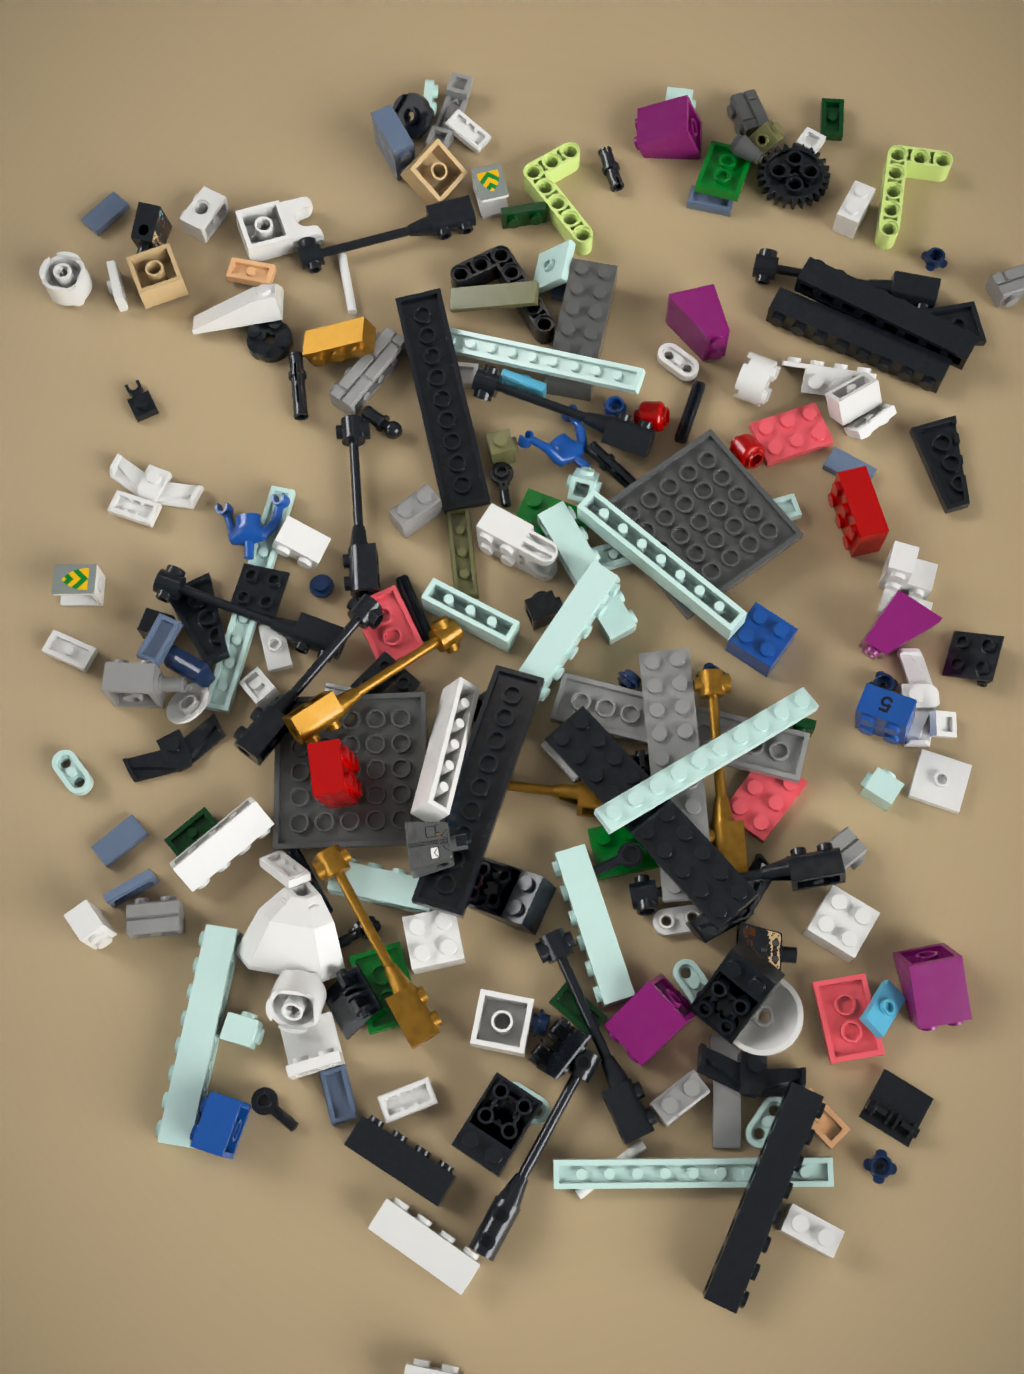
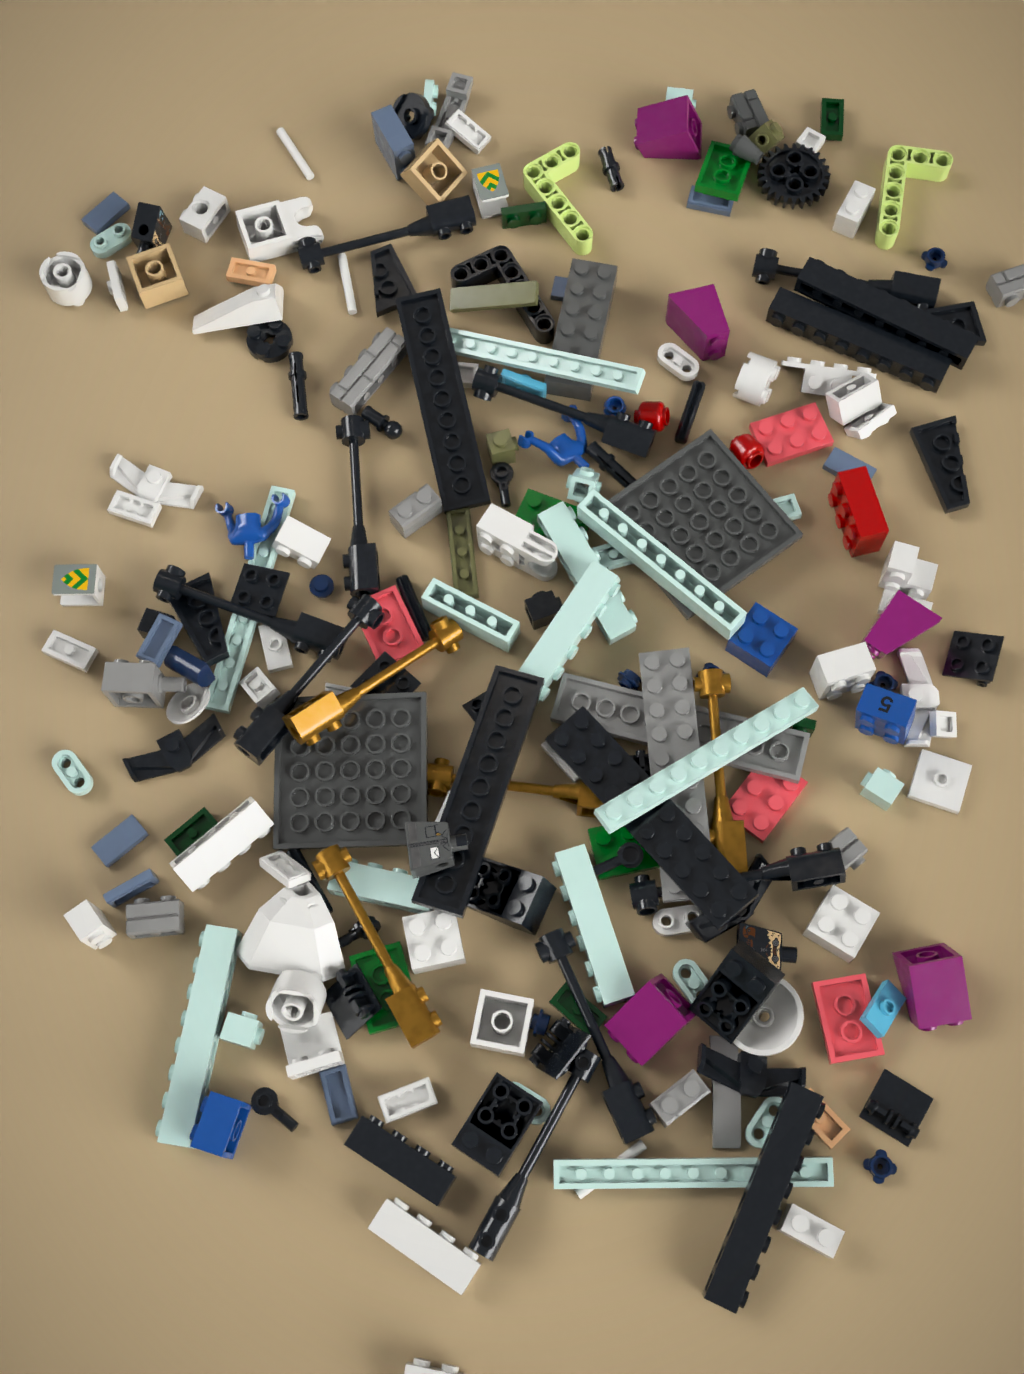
(111, 239): none -> light aqua plate
(141, 403): black plate -> none
(295, 153): none -> white bar
(334, 774): red brick -> none
(339, 341): brick -> none
(389, 279): none -> black wing
(445, 751): white brick -> none
(554, 266): light aqua plate -> none
(842, 671): none -> white brick

